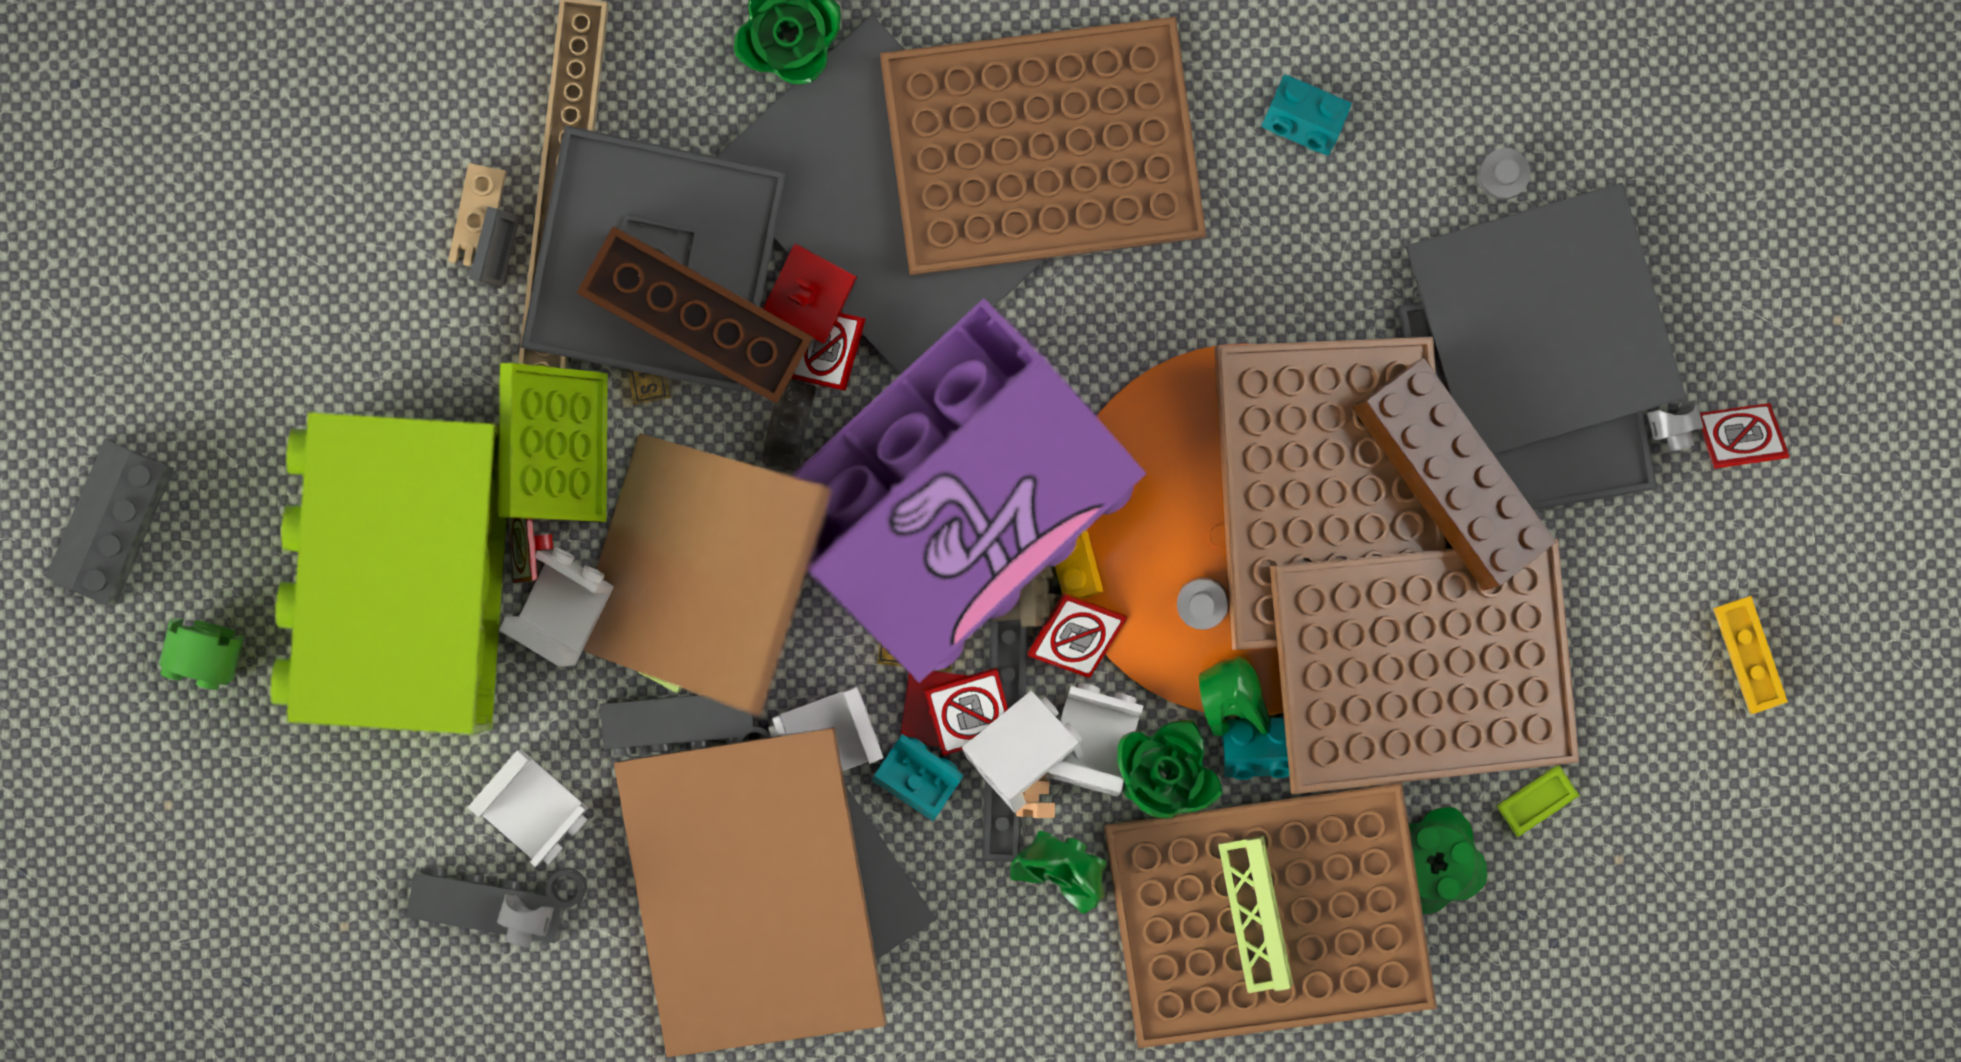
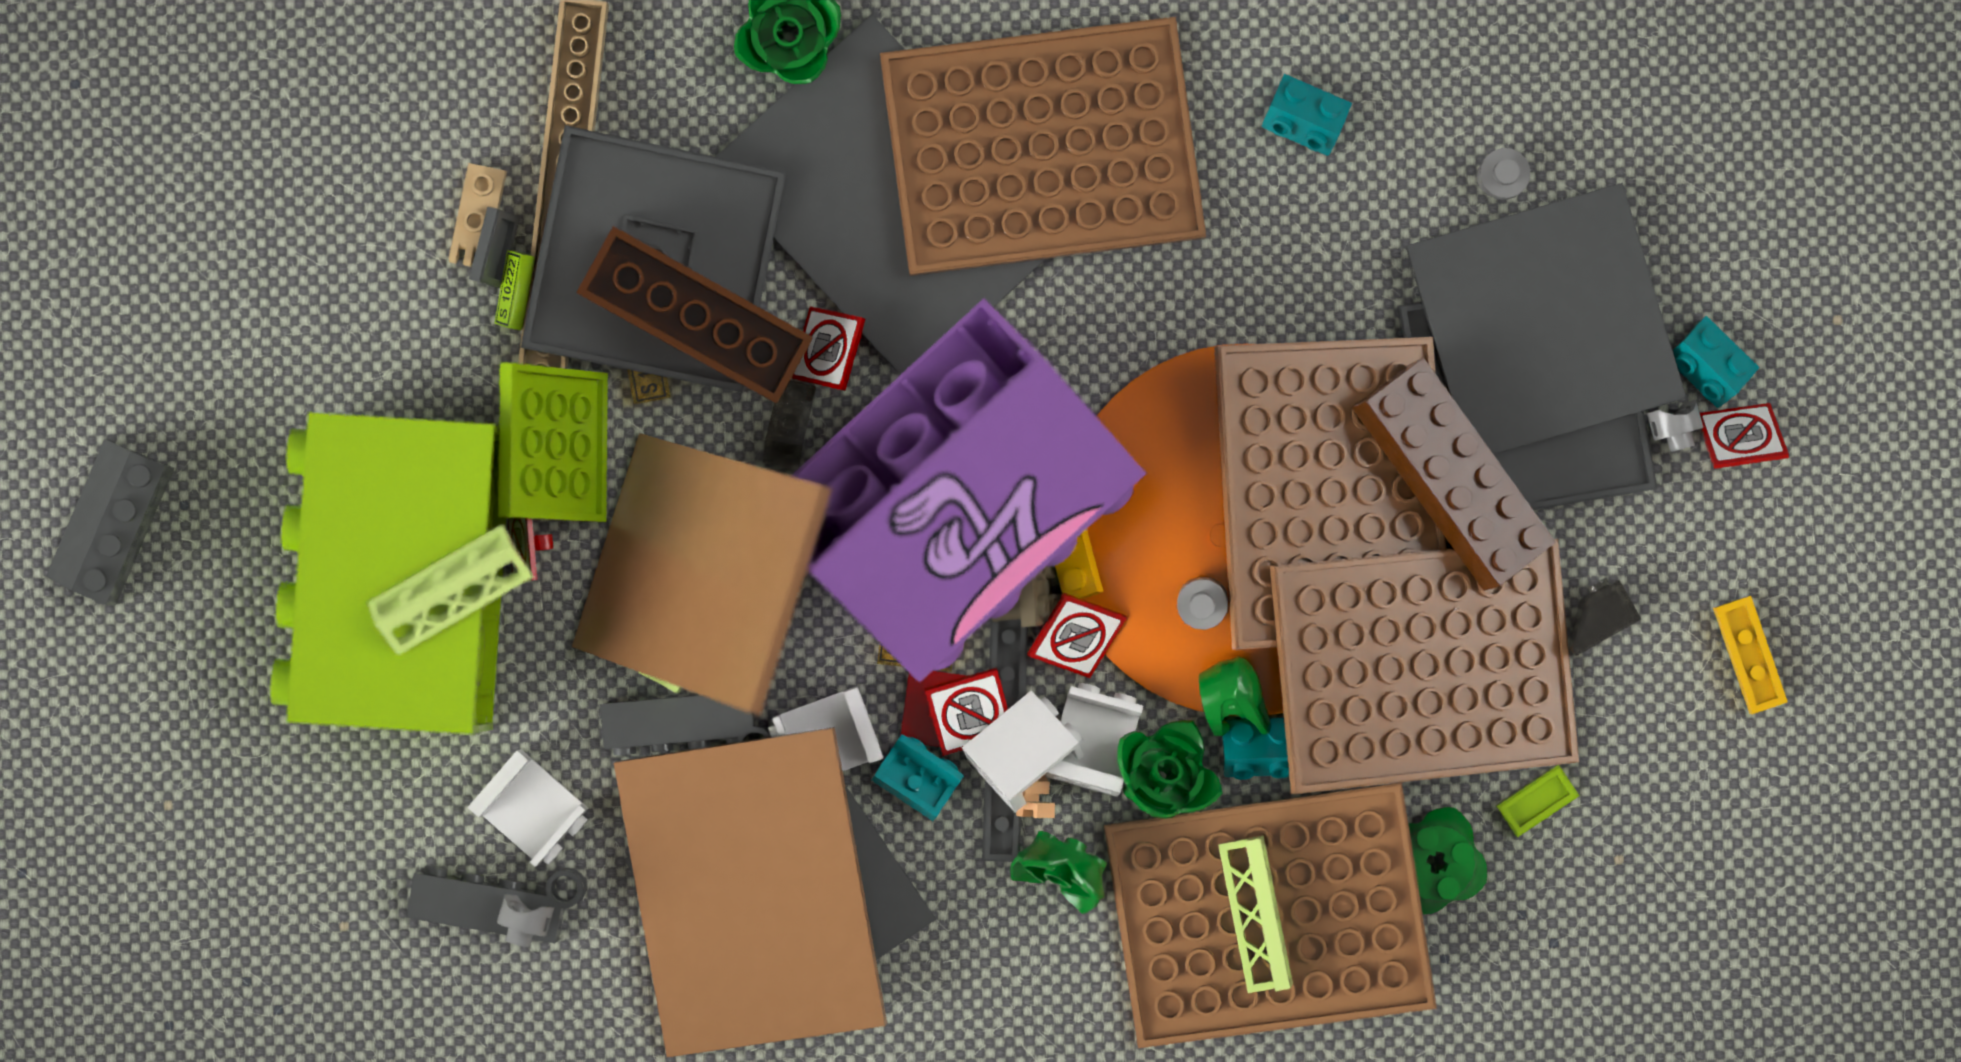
(200, 652): bright green brick -> none
(444, 585): none -> yellowish green fence
(514, 290): none -> lime tile
(560, 609): white panel -> none
(810, 293): red piece -> none
(1601, 615): none -> clear smoke slope
(1713, 362): none -> teal bracket

